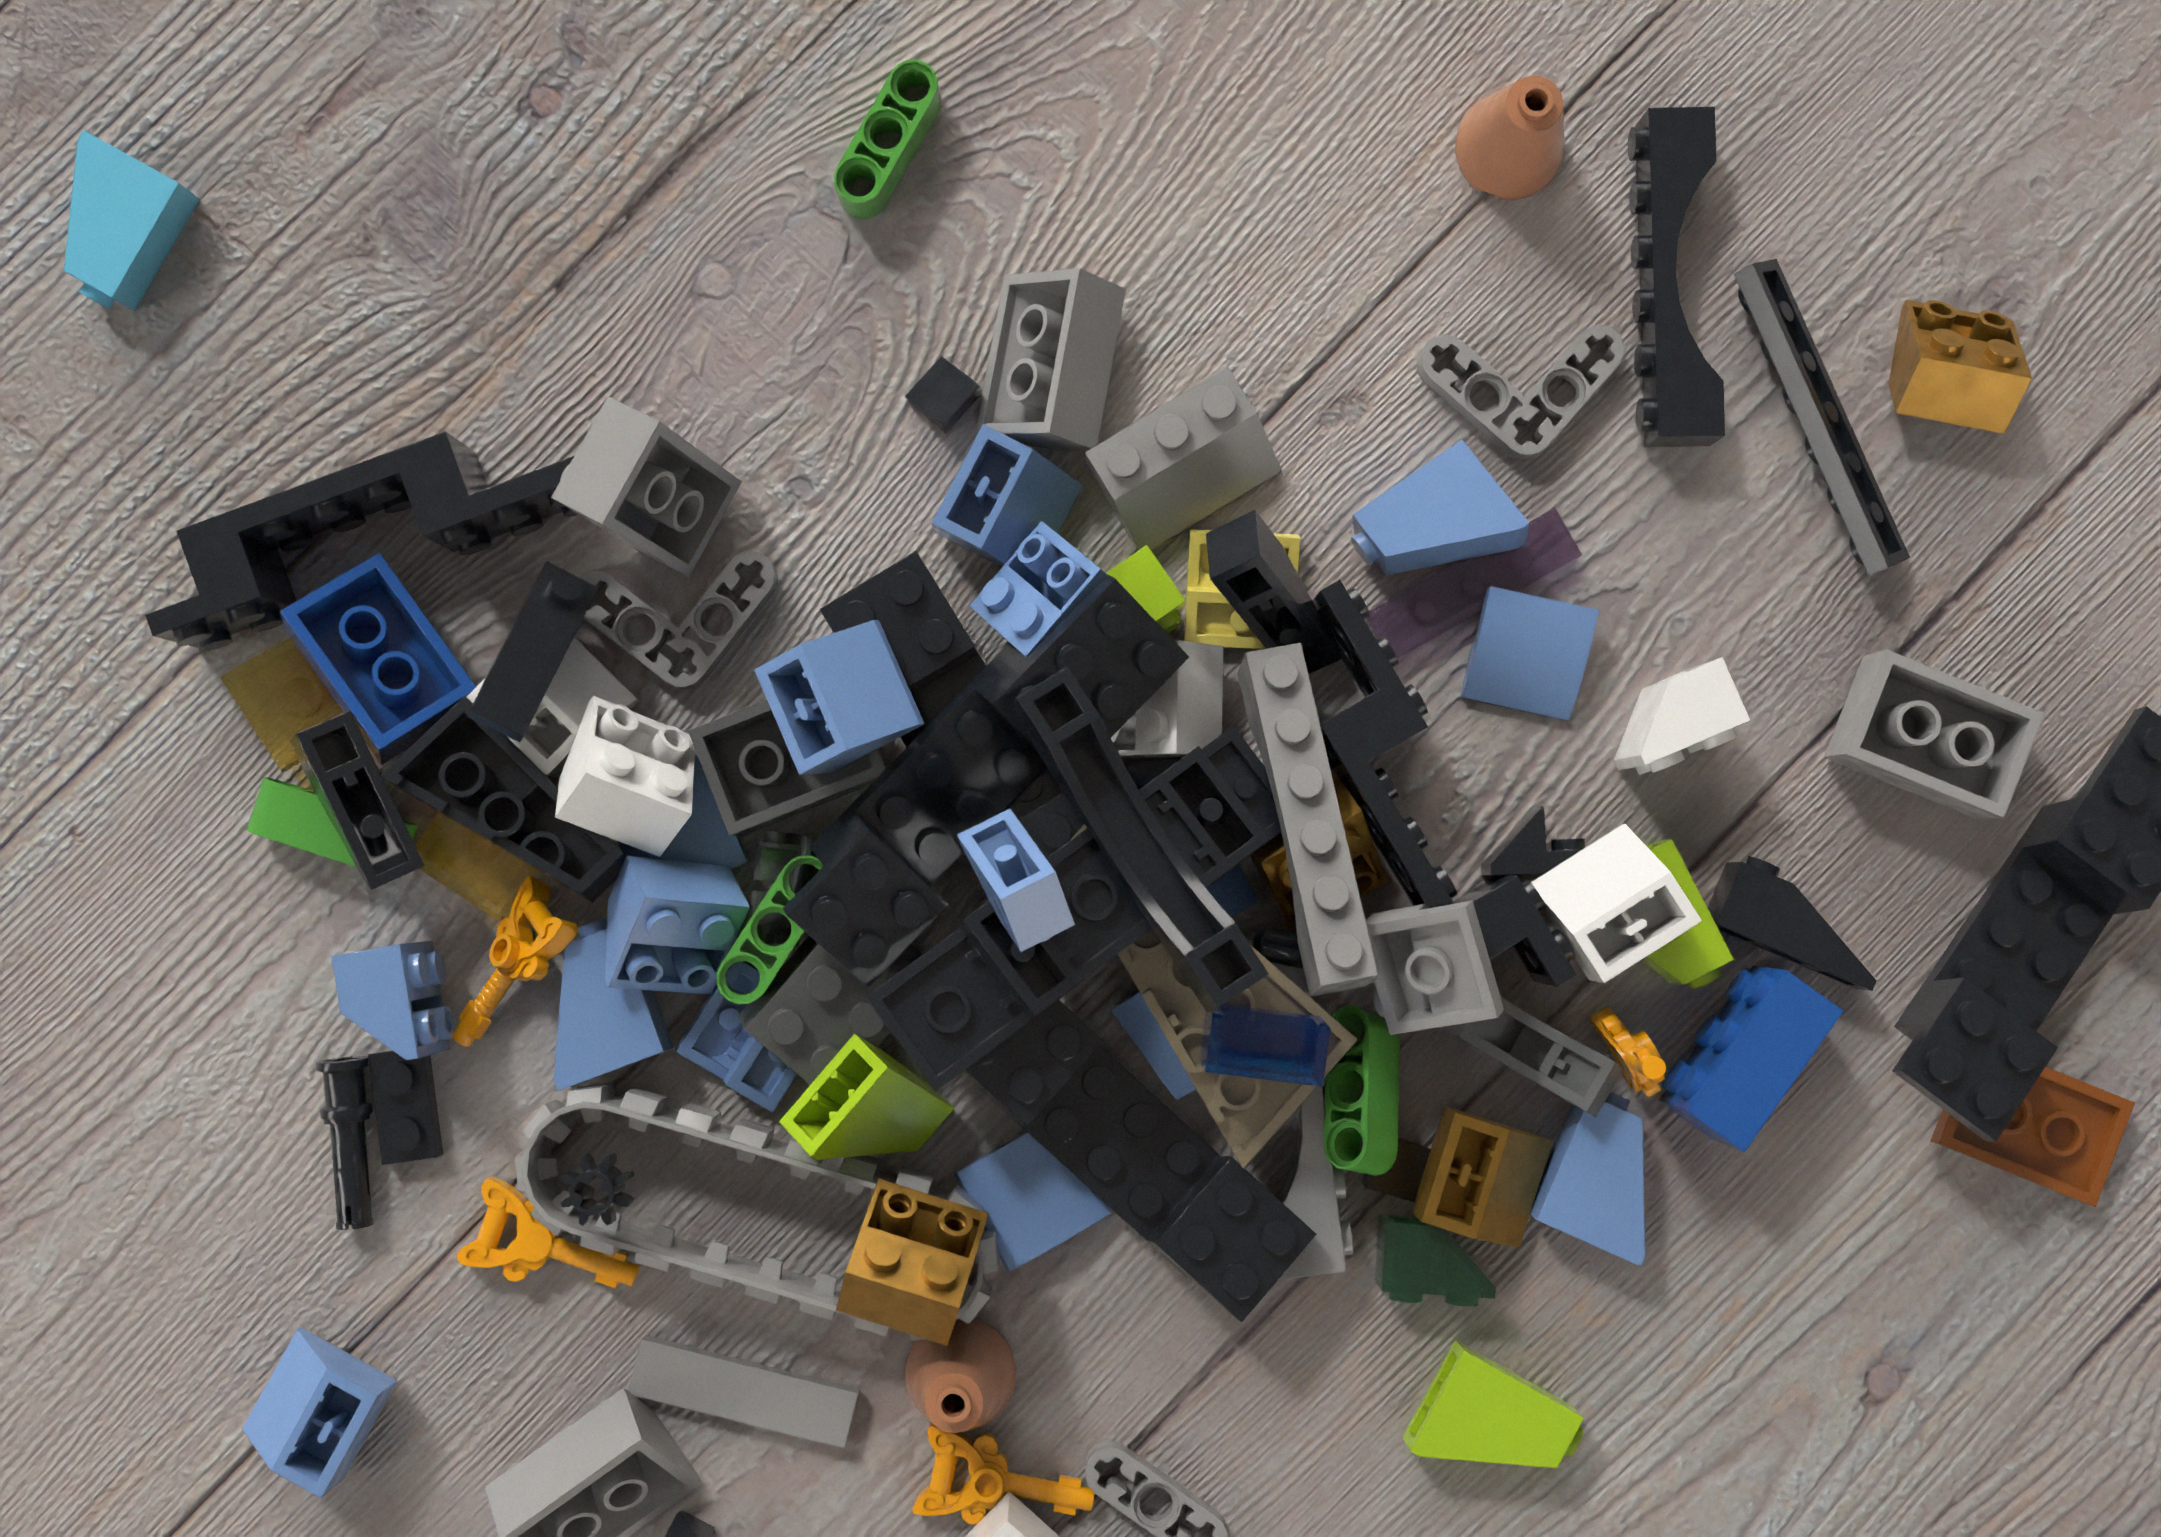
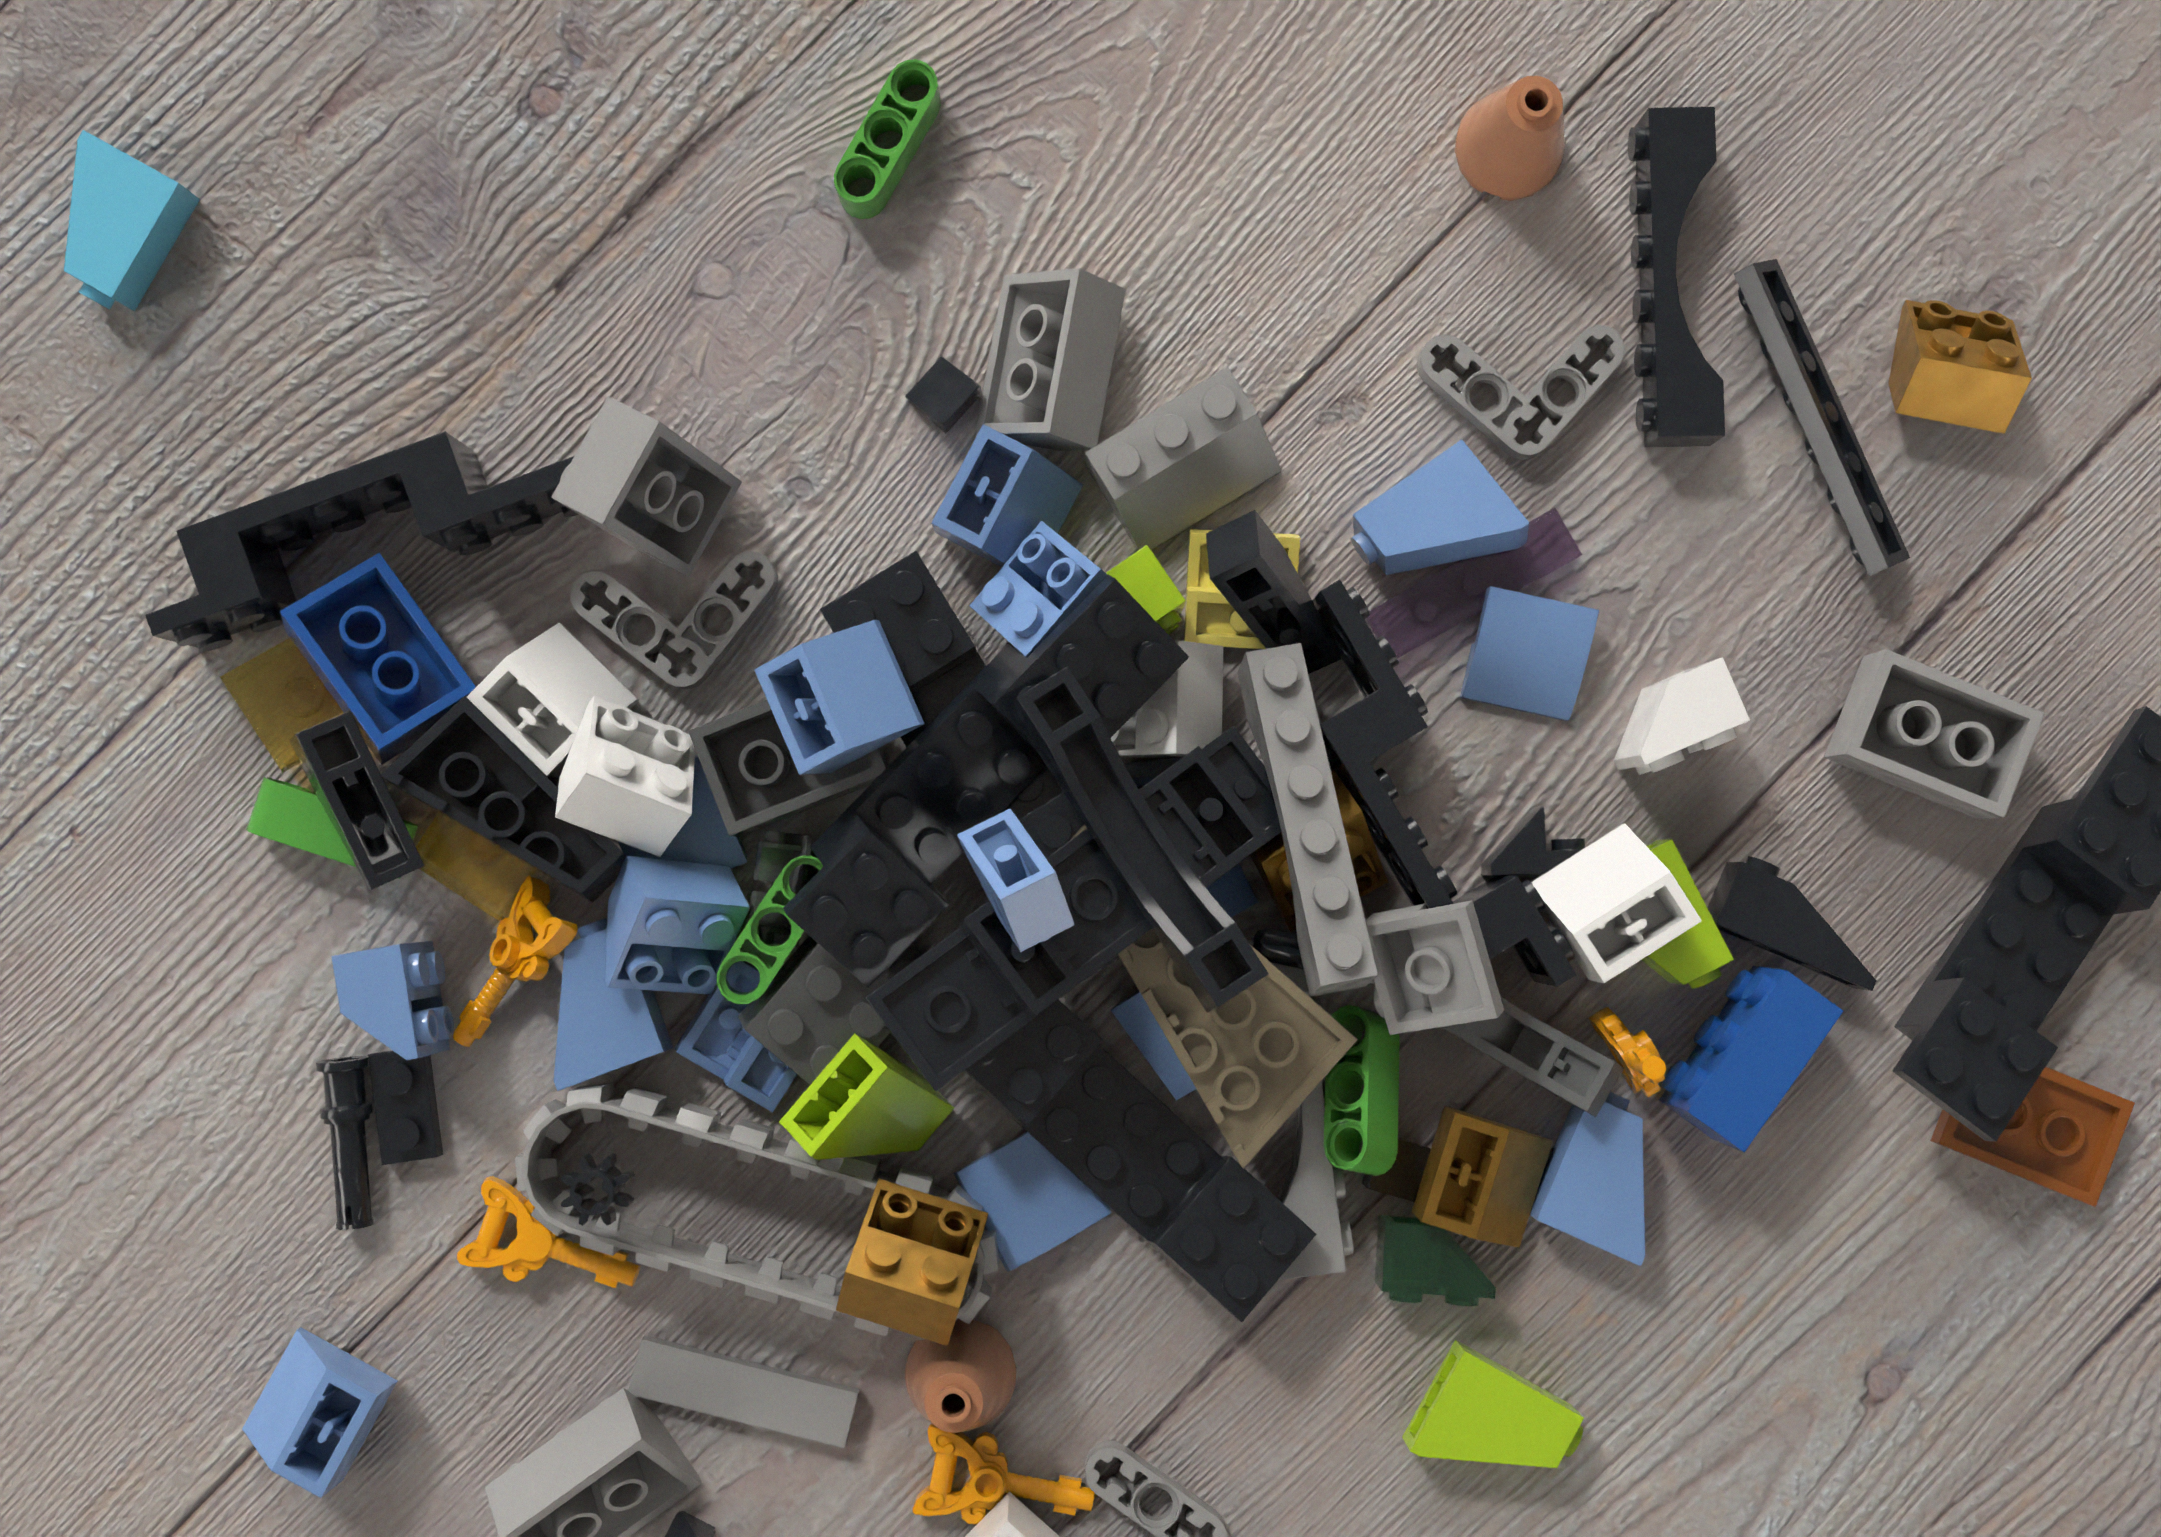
(532, 651): black slope -> none
(1265, 1045): clear blue panel -> none

